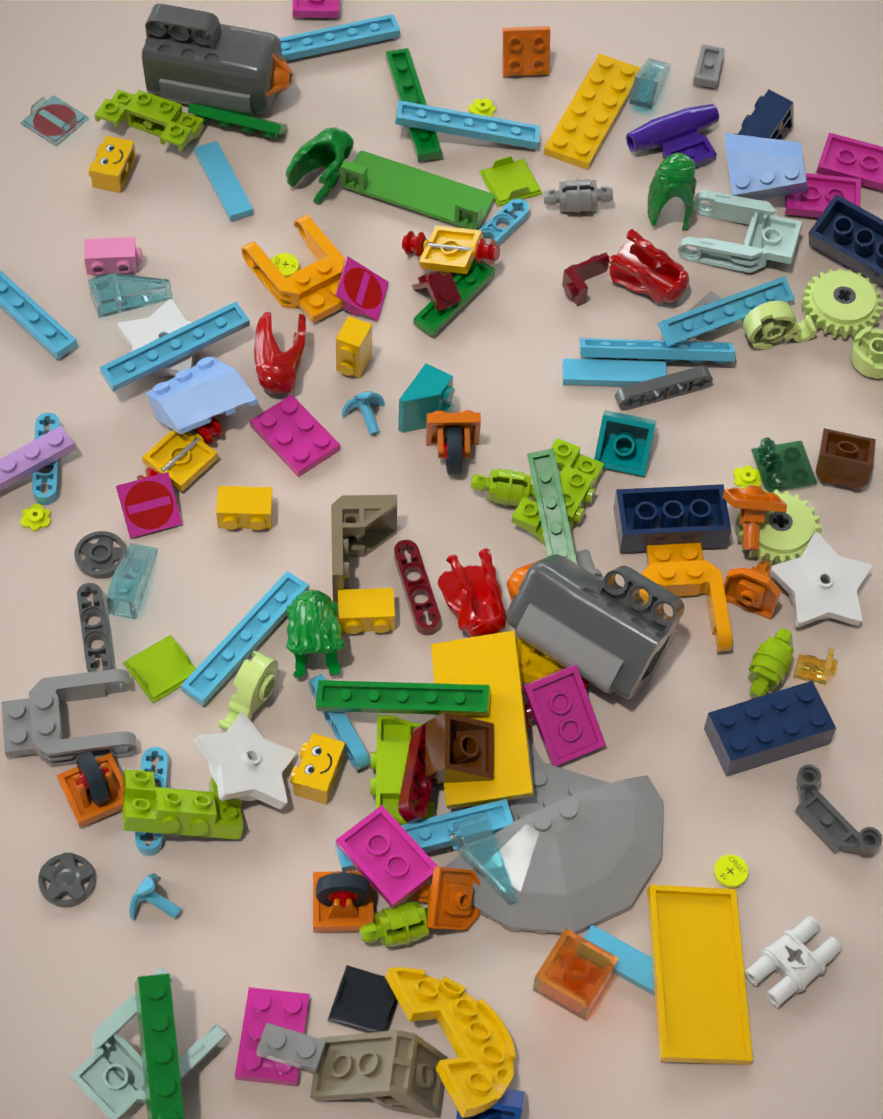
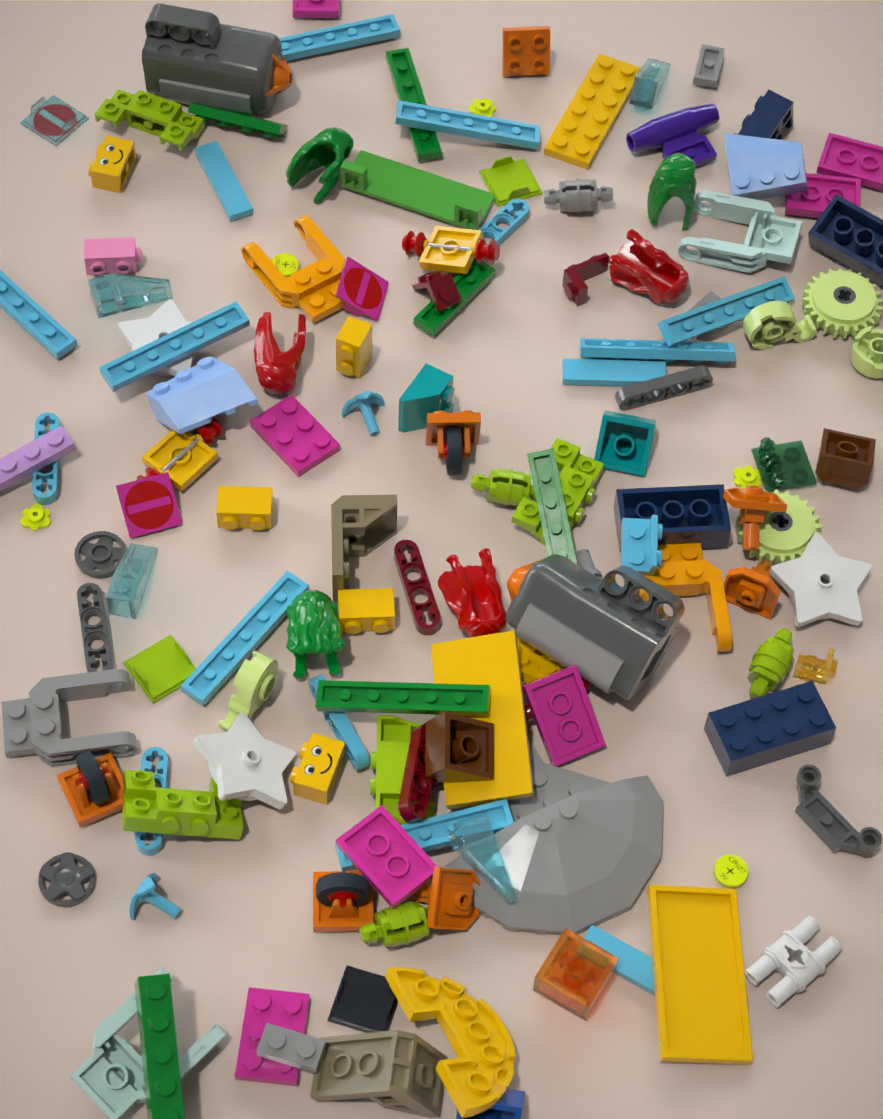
(640, 544): none -> medium azure bracket

